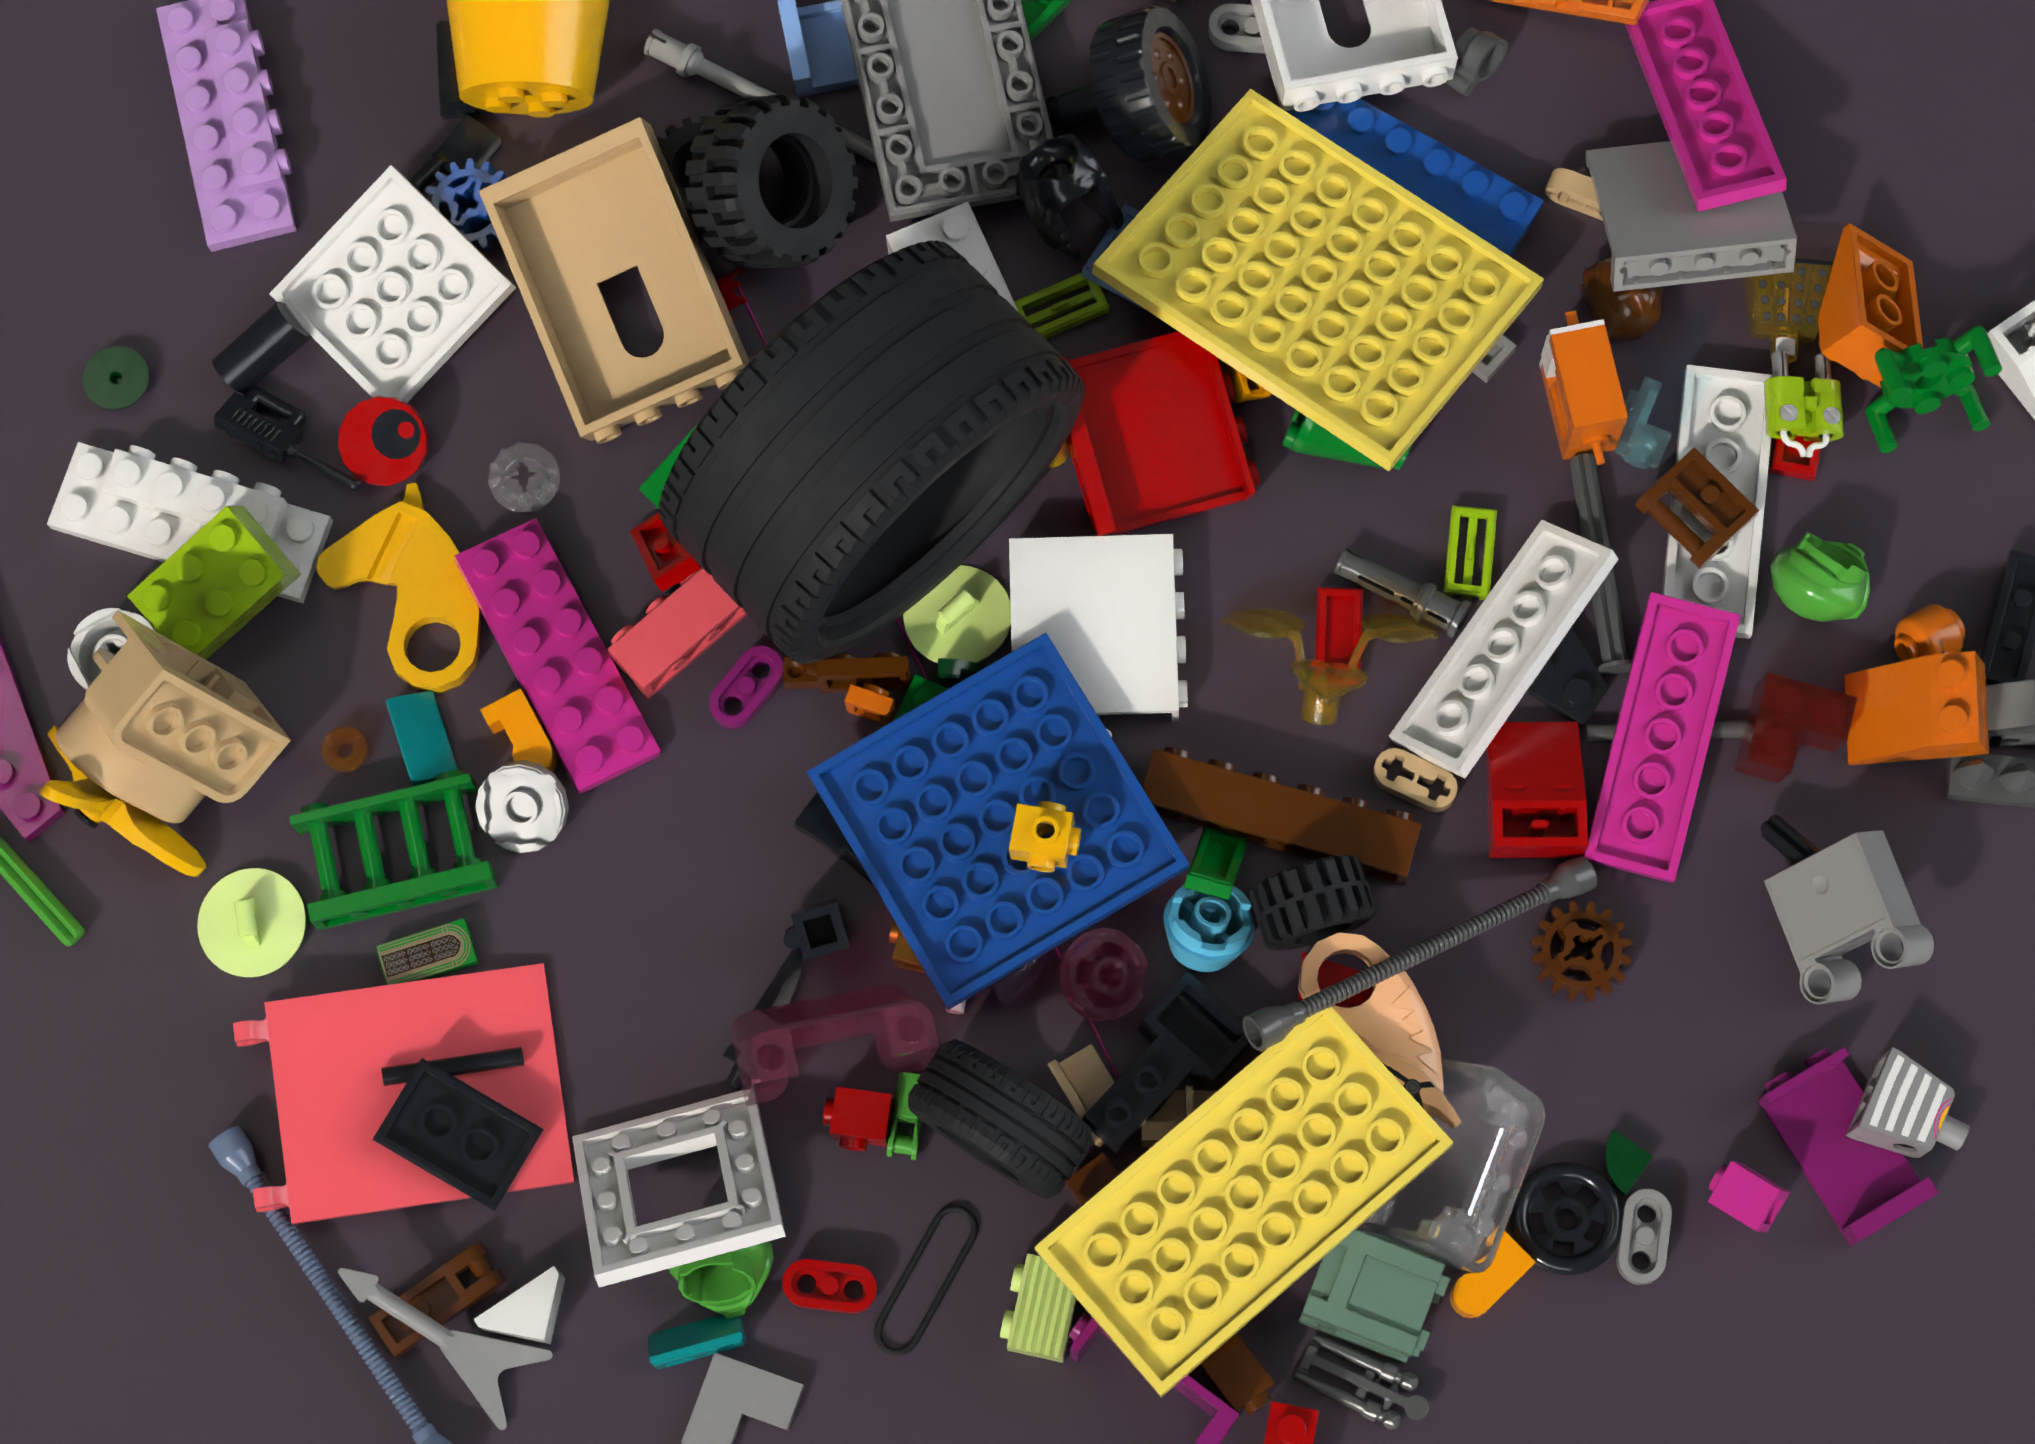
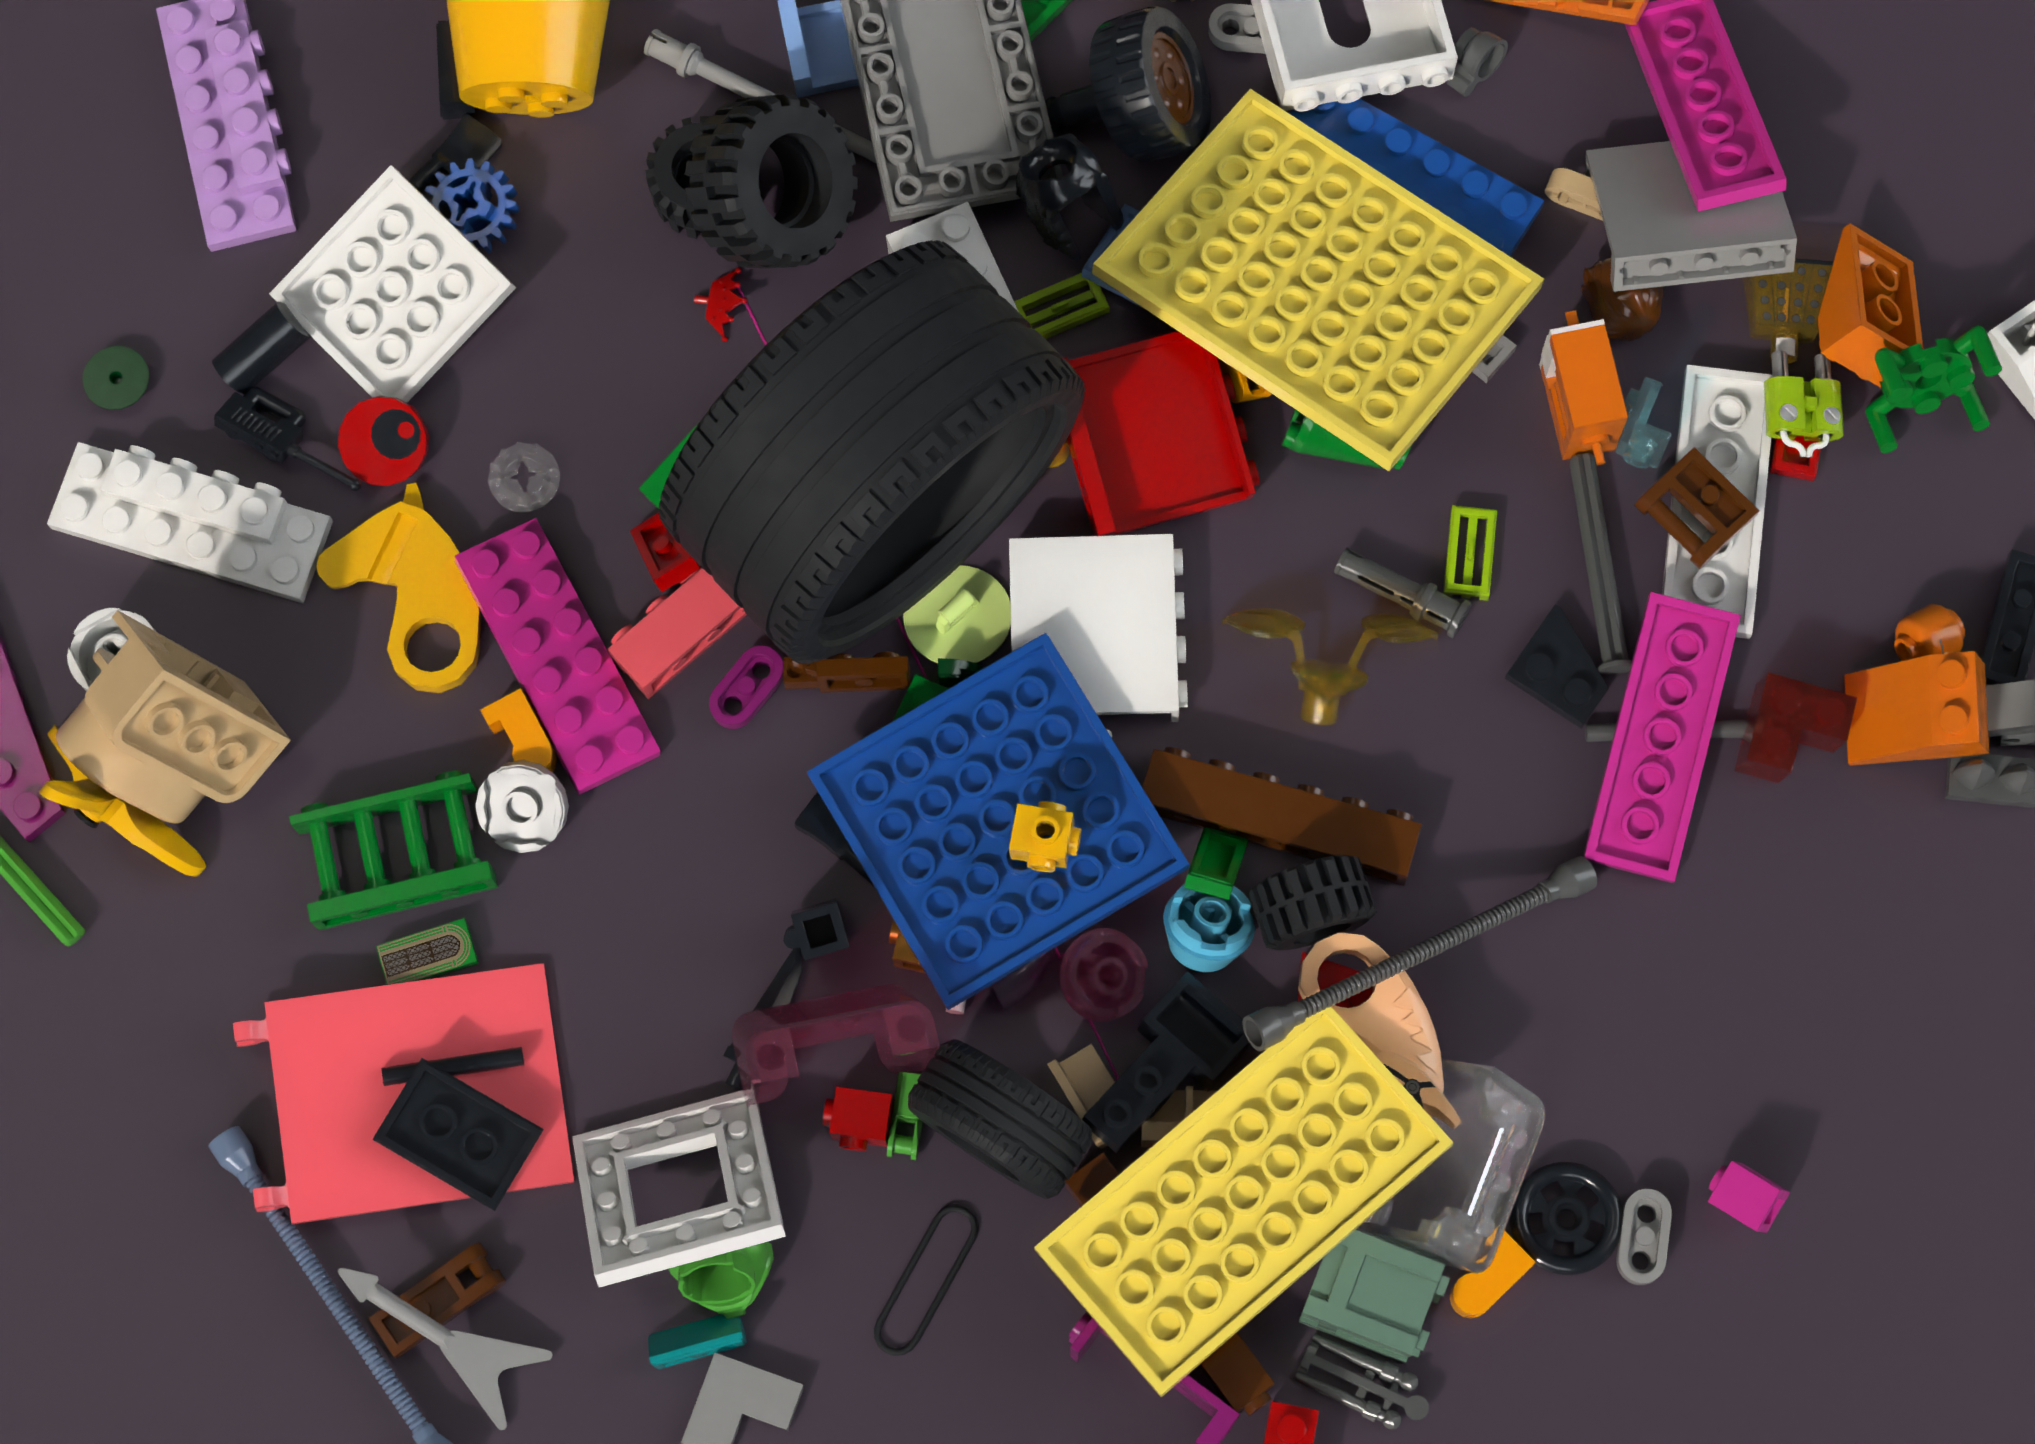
(215, 582): lime brick -> none
(251, 922): yellowish green shield -> none
(335, 740): clear orange plate -> none
(421, 736): teal slope -> none
(529, 1311): white slope -> none
(586, 222): tan panel -> none
(830, 1286): red plate -> none
(870, 703): orange plate -> none
(1041, 1312): yellowish green brick -> none
(1338, 624): red tile -> none
(1420, 770): tan beam -> none
(1503, 648): white plate -> none
(1536, 791): red slope -> none
(1570, 934): reddish brown gear -> none
(1624, 1161): dark green tile -> none
(1821, 579): bright green helmet -> none
(1838, 903): light grey piece -> none
(1854, 1180): magenta panel -> none
(1906, 1109): light grey torso -> none

